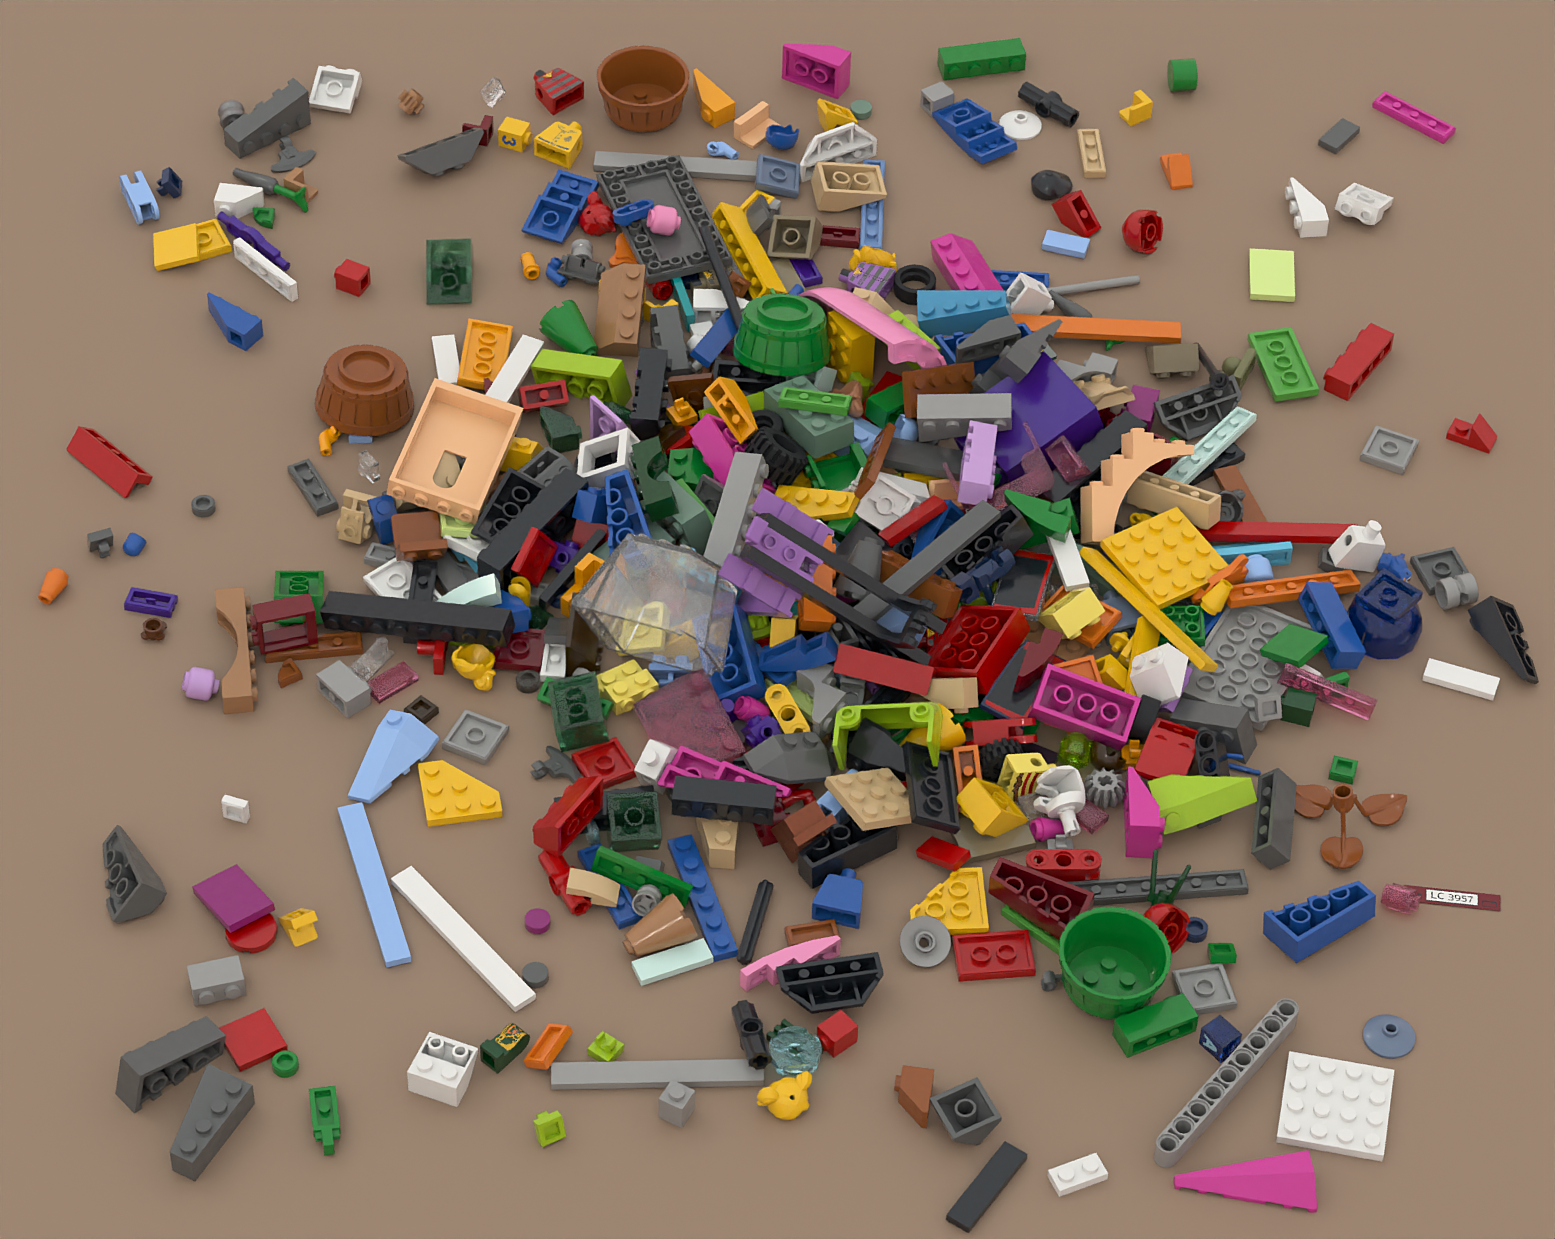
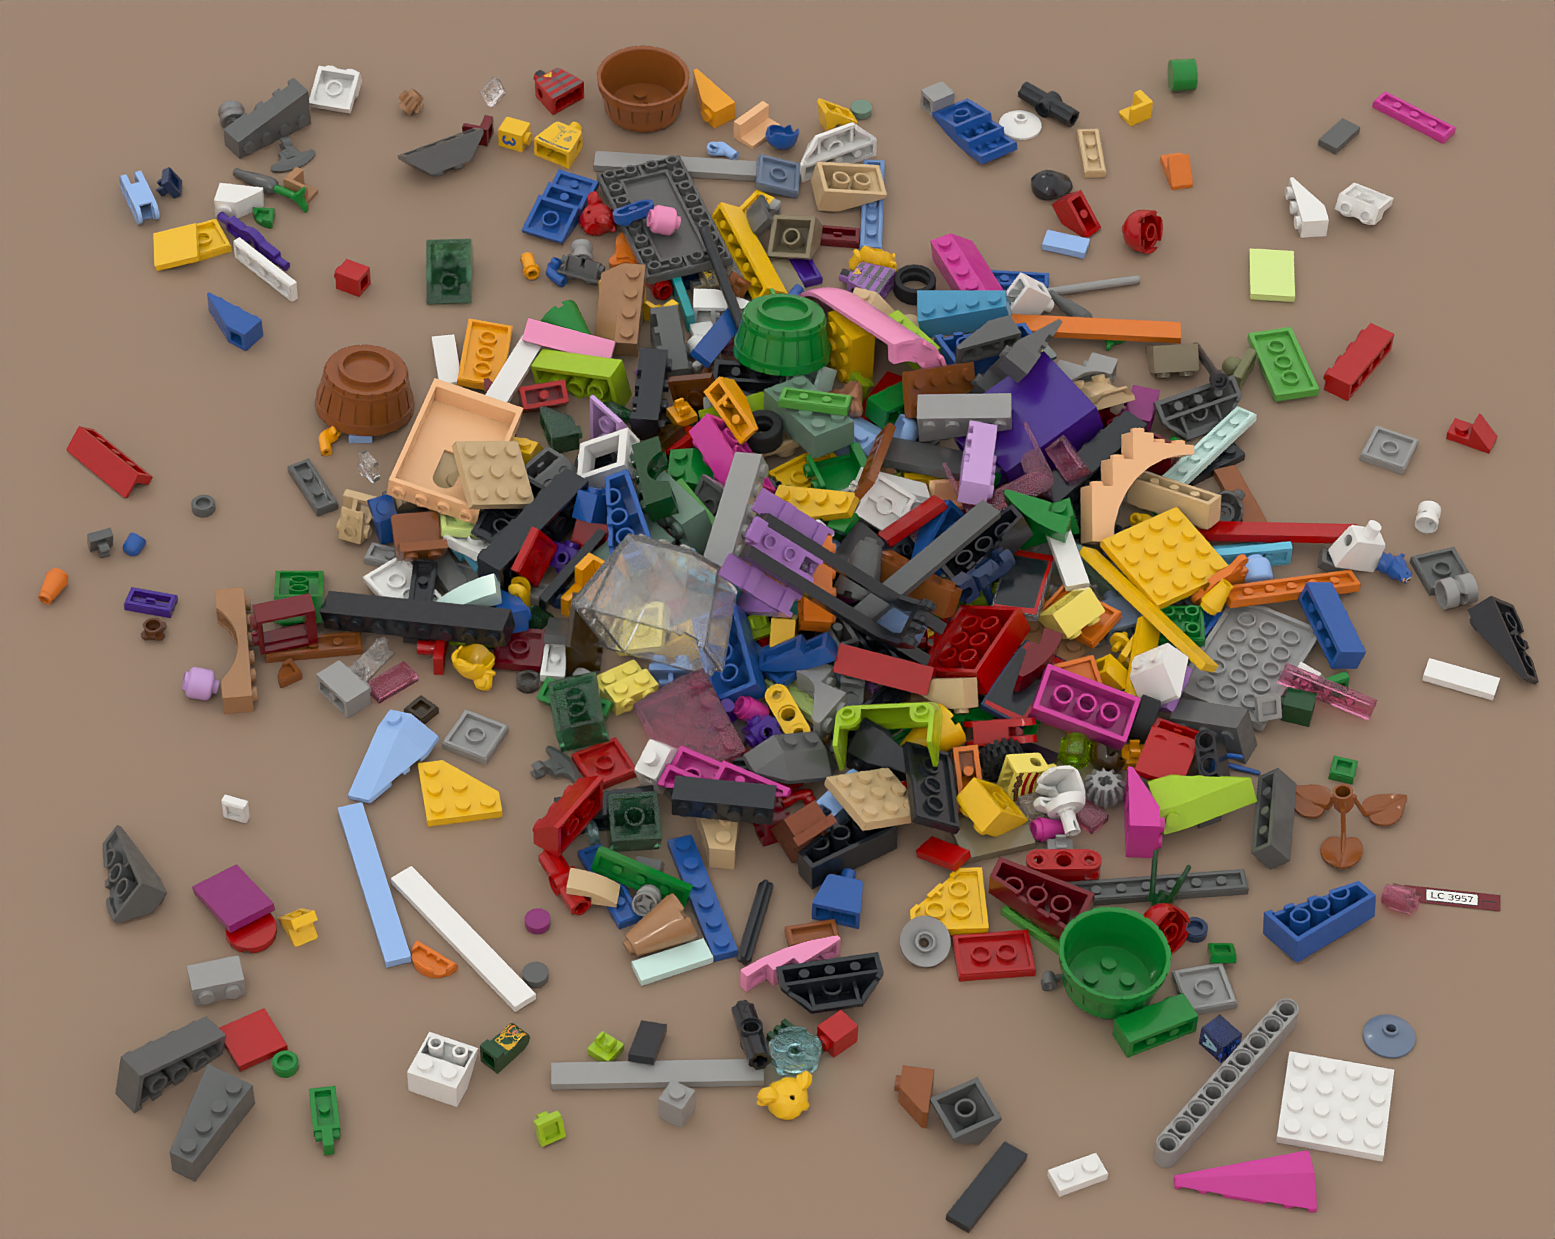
(430, 962): none -> orange tile
(493, 474): none -> tan plate
(548, 1046): orange tile -> none
(567, 339): none -> bright pink tile
(647, 1042): none -> black tile
(781, 454): black tyre -> none
(817, 67): dark pink slope -> none
(981, 59): green brick -> none
(1294, 645): green tile -> none
(1387, 616): clear blue plate -> none
(1428, 517): none -> white wheel

